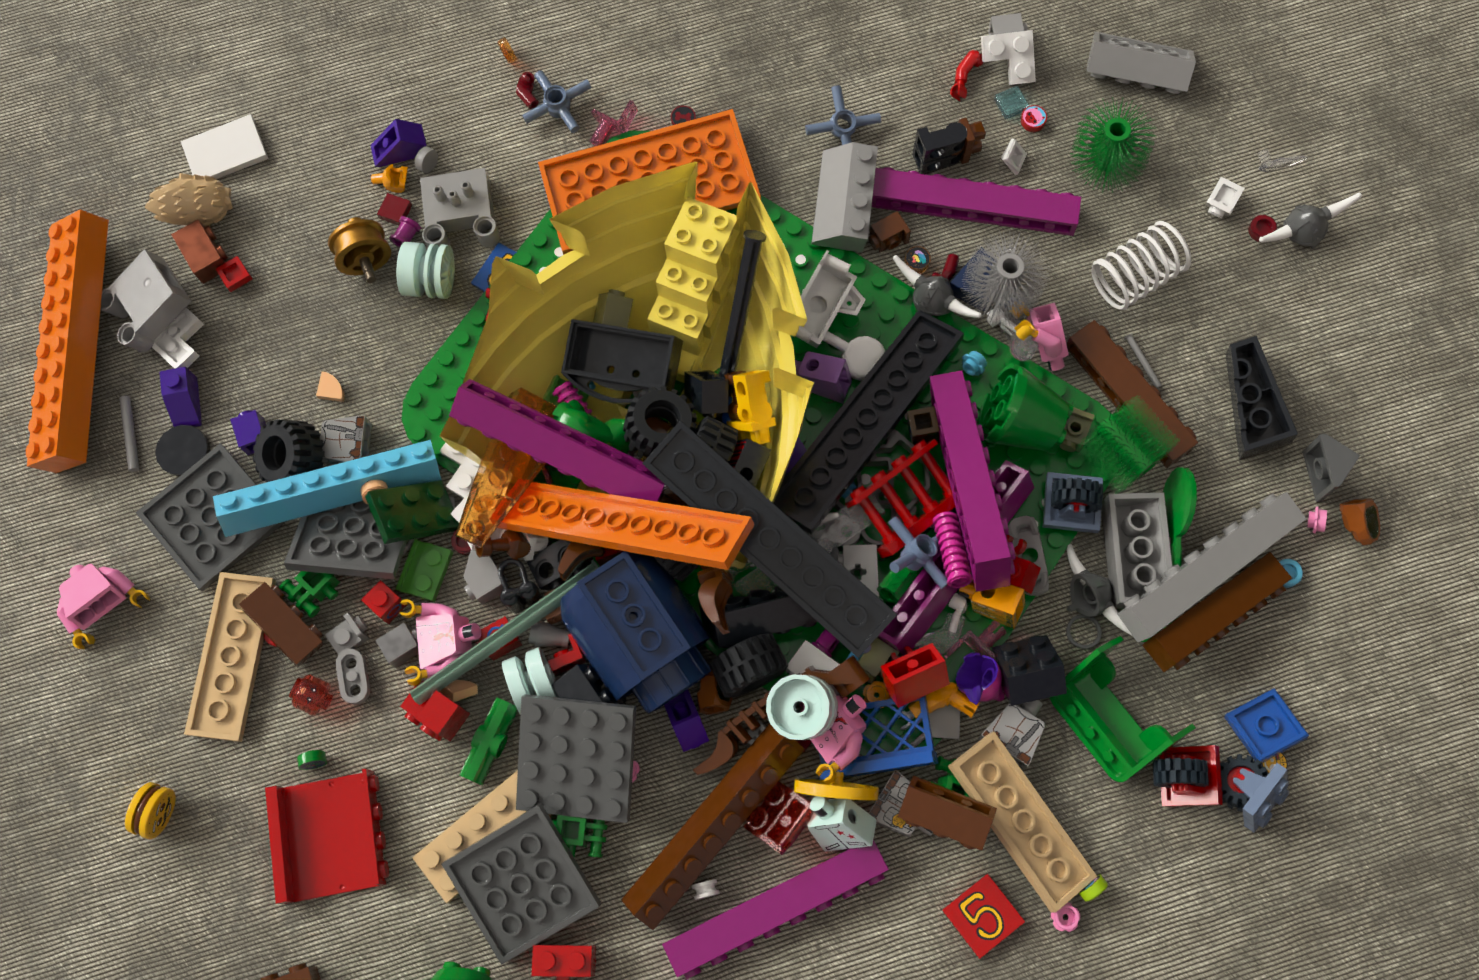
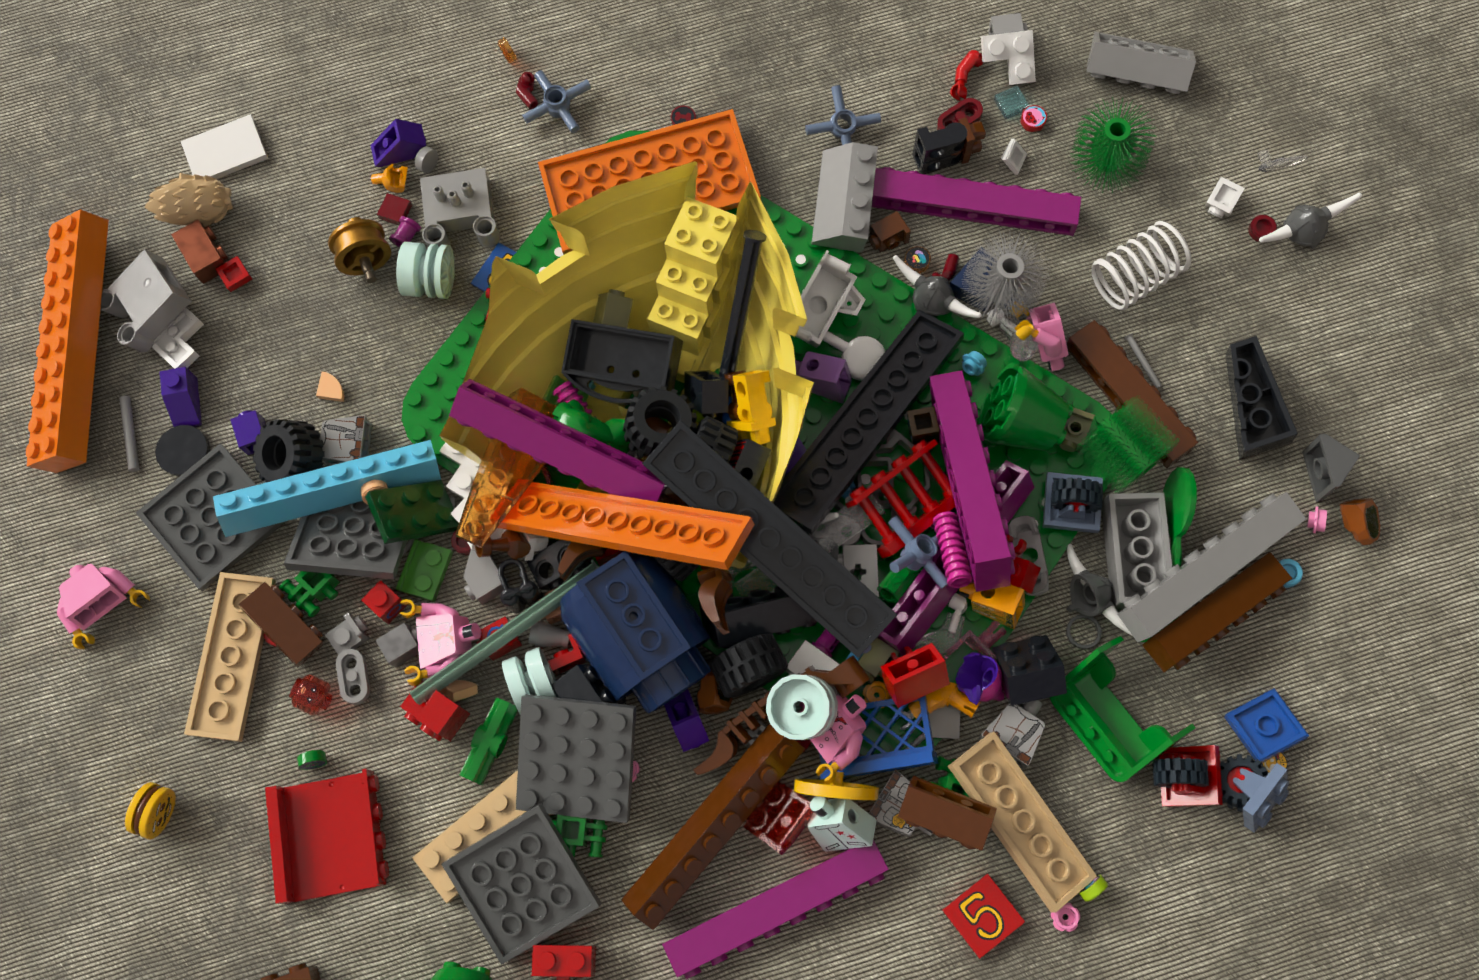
(608, 124): clear pink bracket -> none
(705, 889): white bush -> none
(958, 112): none -> dark red plate

